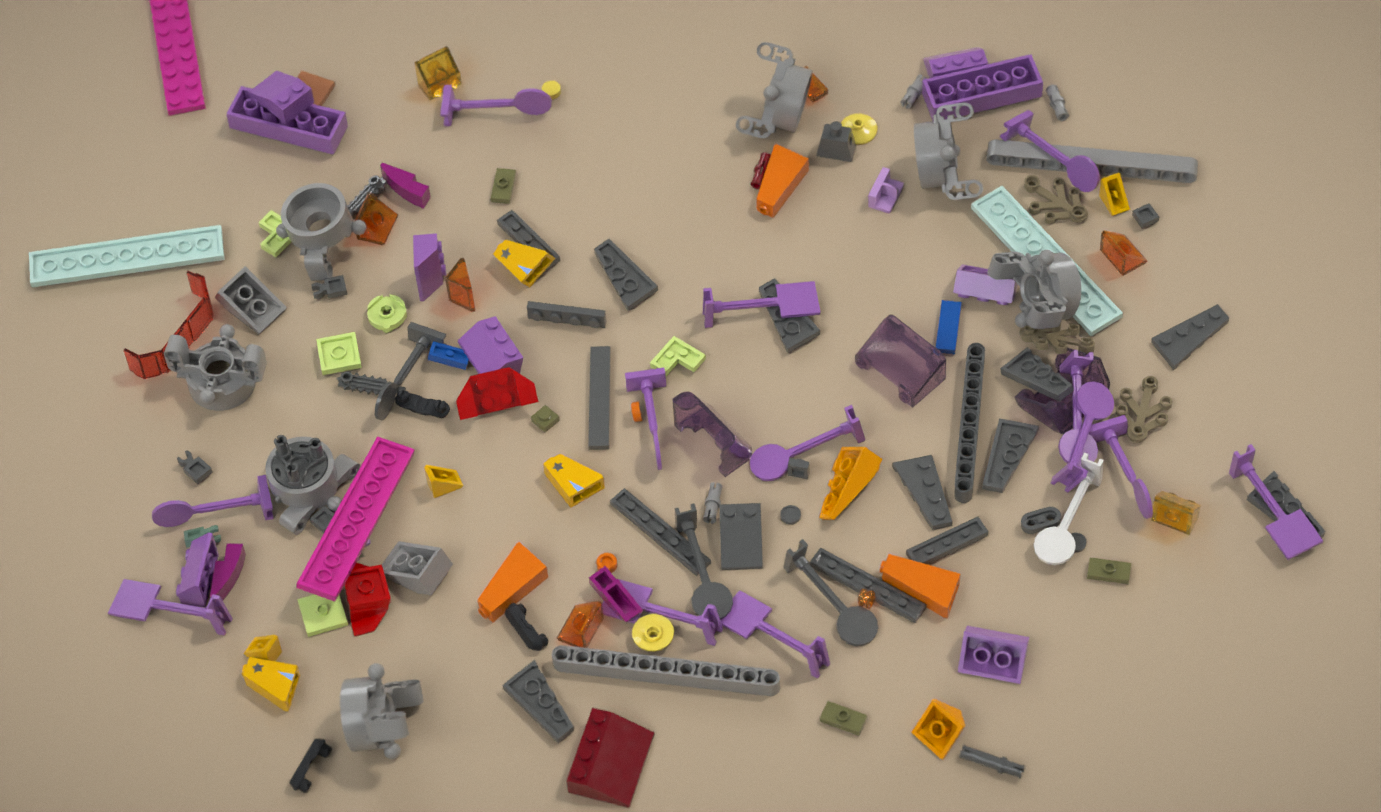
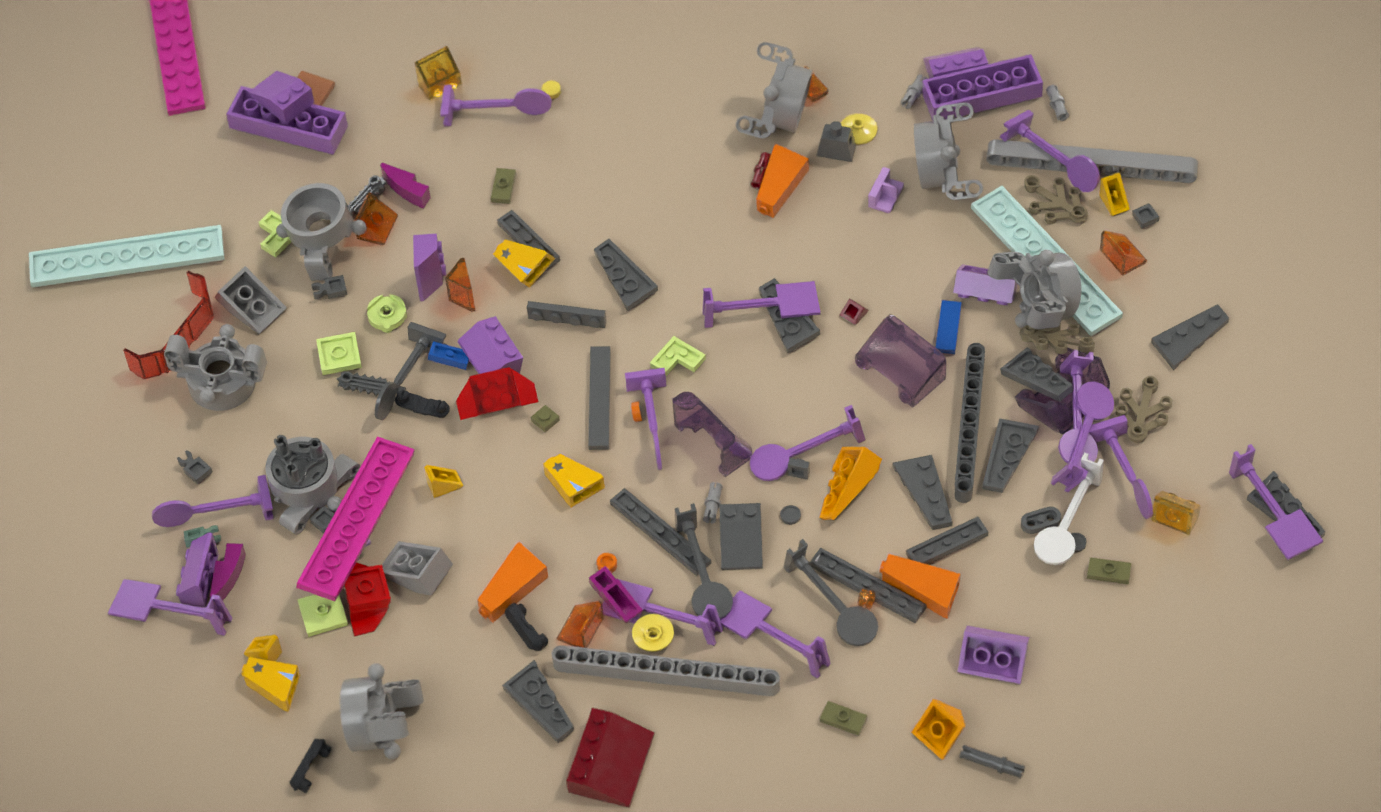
(853, 311): none -> dark red slope

